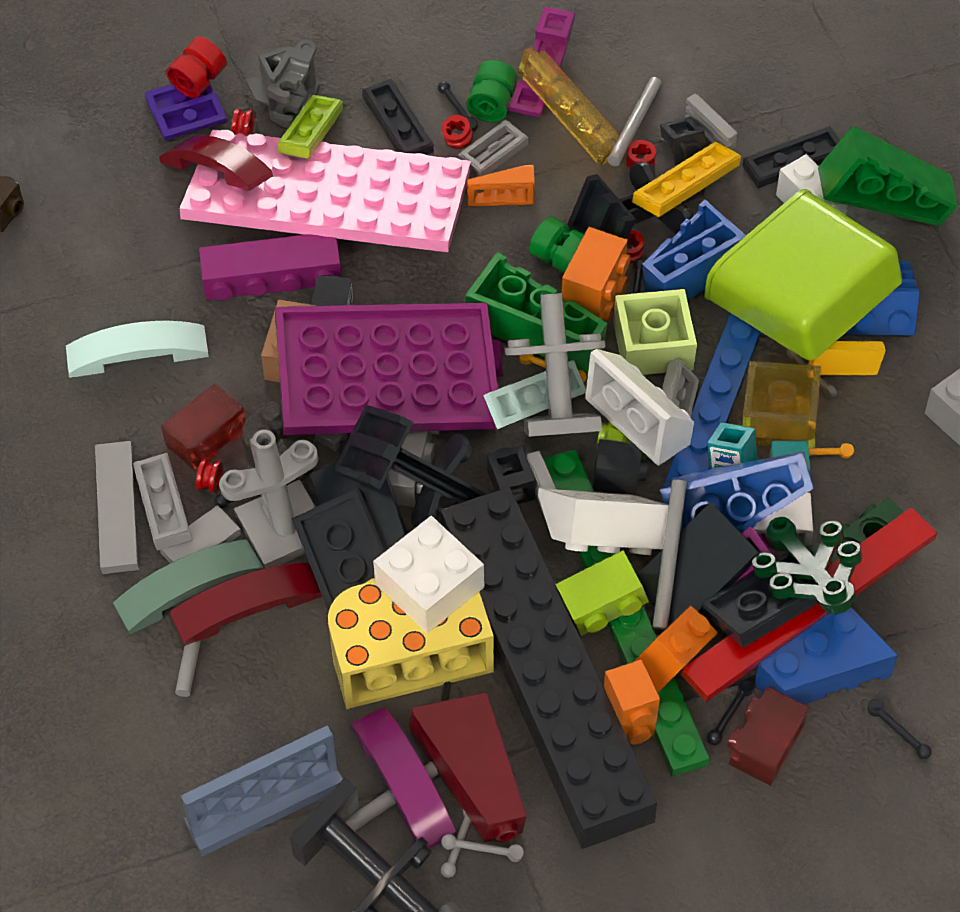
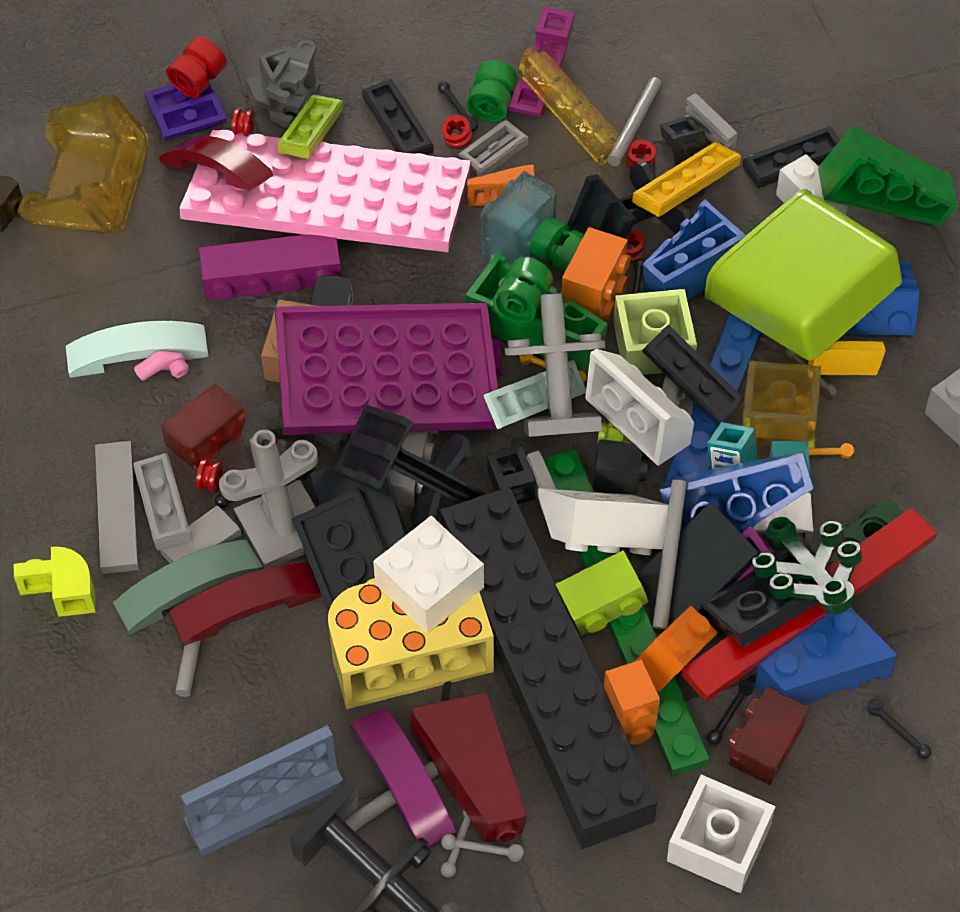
(64, 576): none -> neon yellow brick
(94, 169): none -> clear yellow windscreen
(162, 361): none -> bright pink arm
(515, 216): none -> clear light blue brick
(521, 290): none -> green wheel
(693, 375): none -> black tile
(720, 833): none -> white brick

